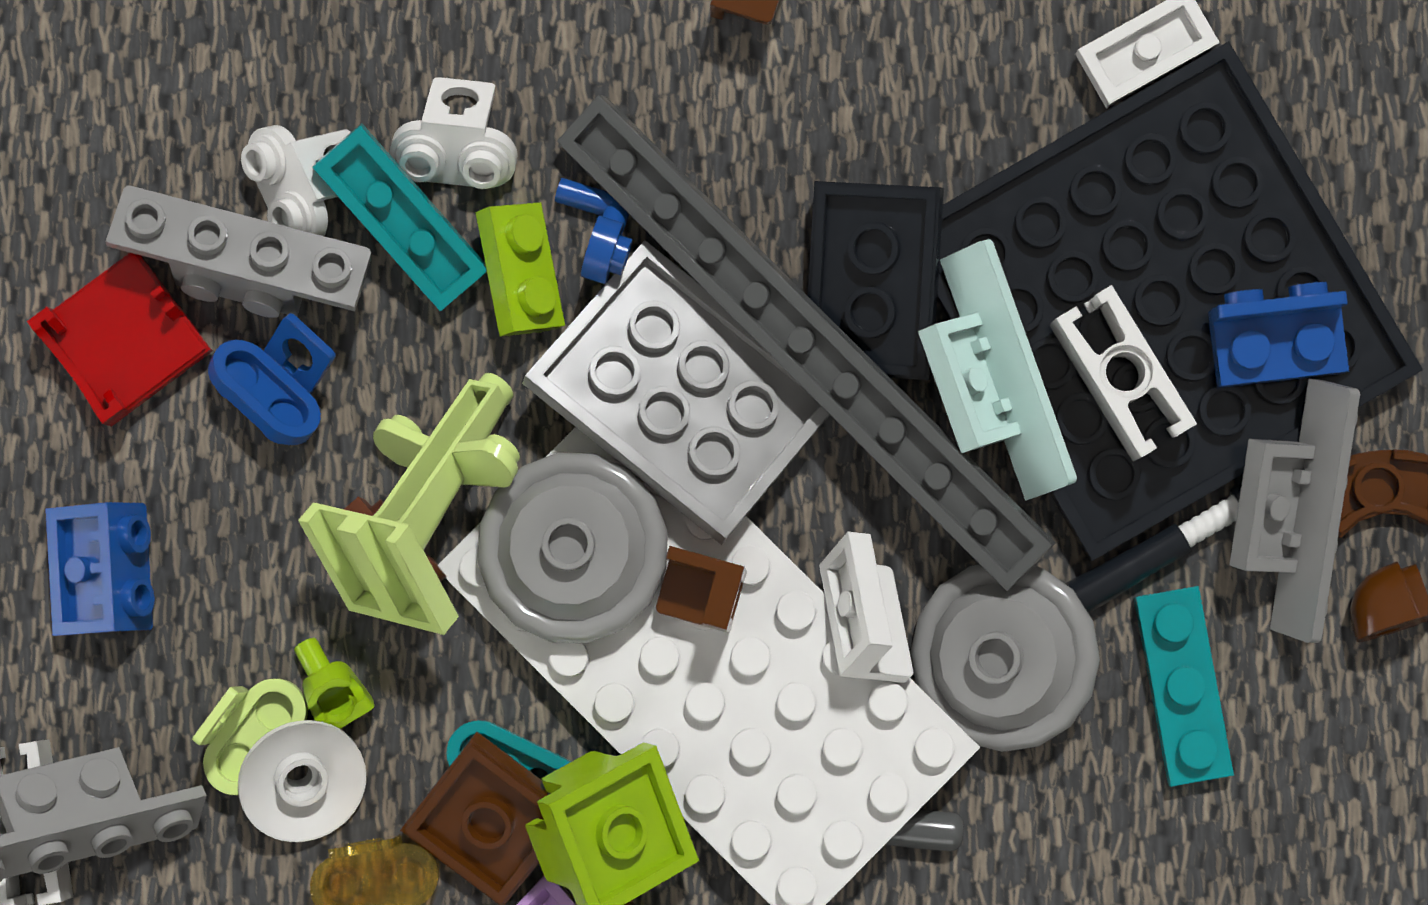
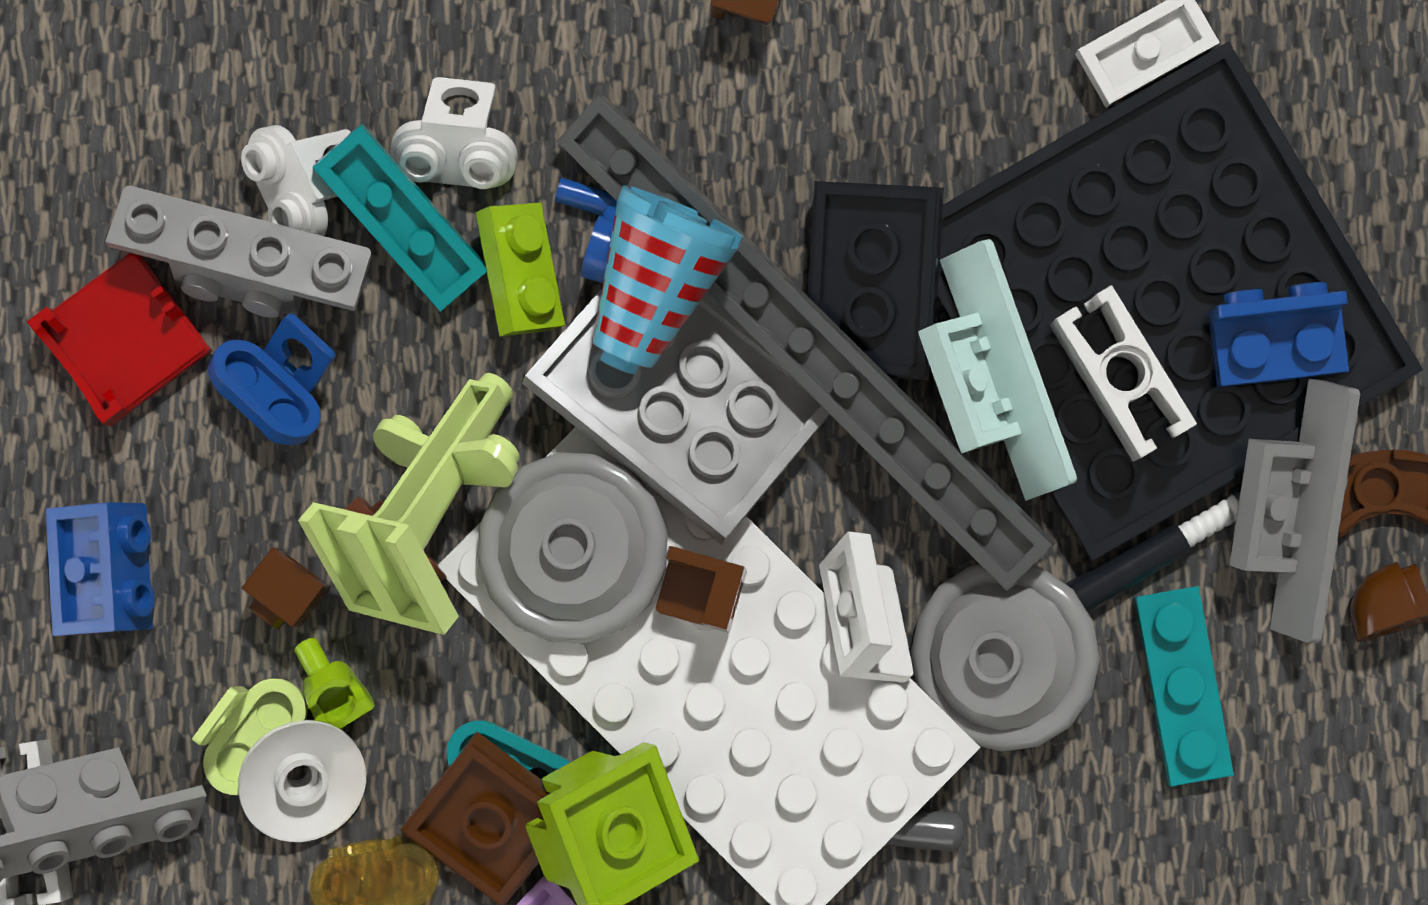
(284, 590): none -> reddish brown plate
(655, 275): none -> medium azure cone

